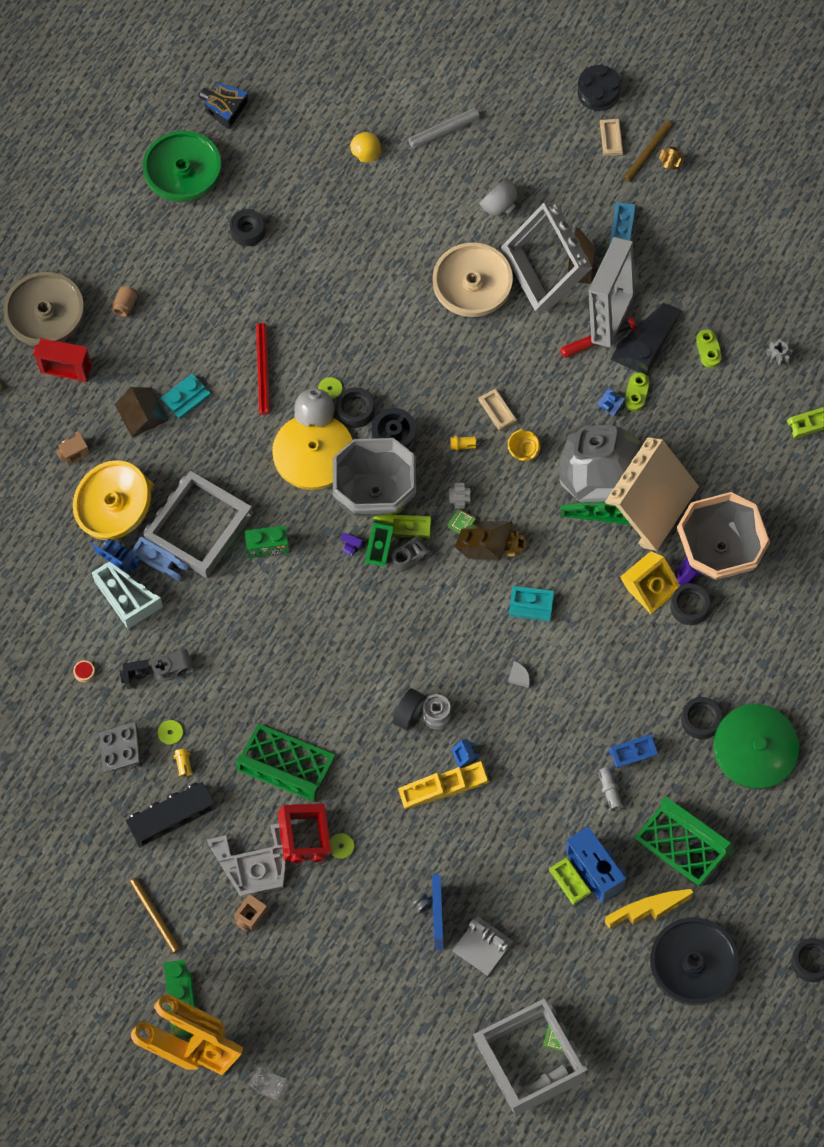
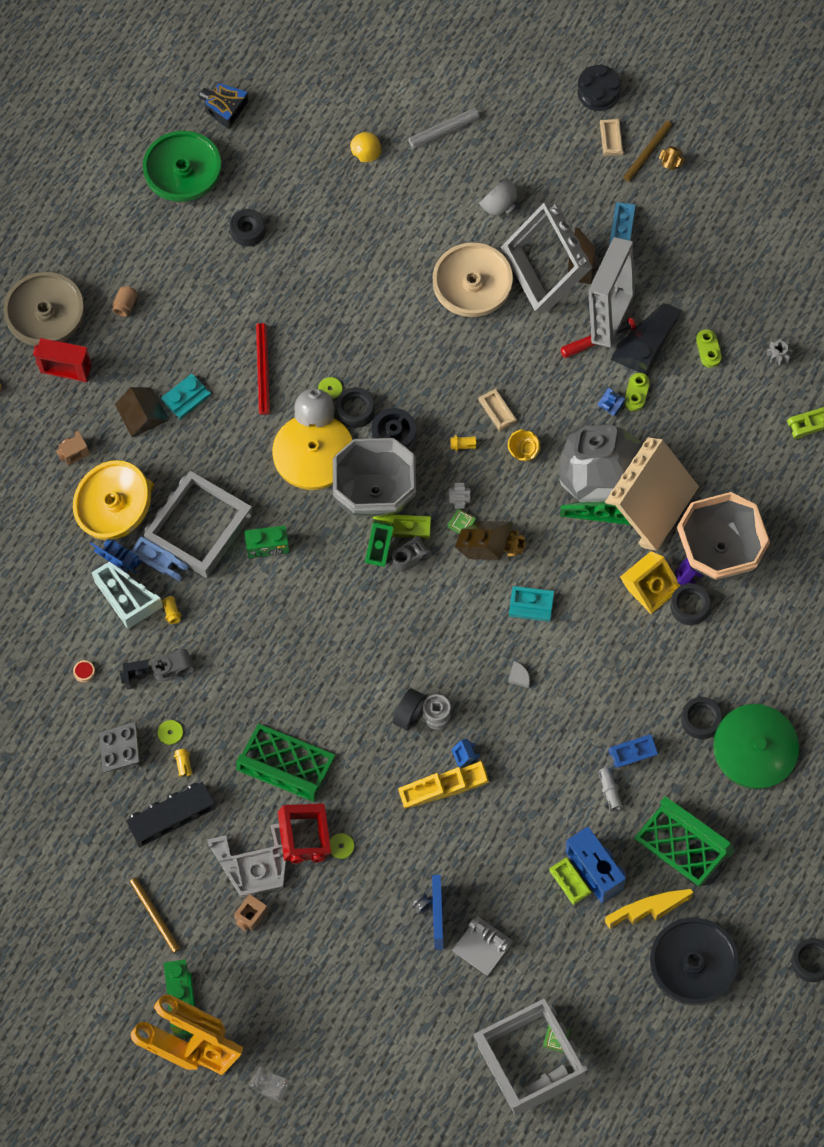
(171, 610): none -> yellow pin
(352, 543): dark purple tile -> none

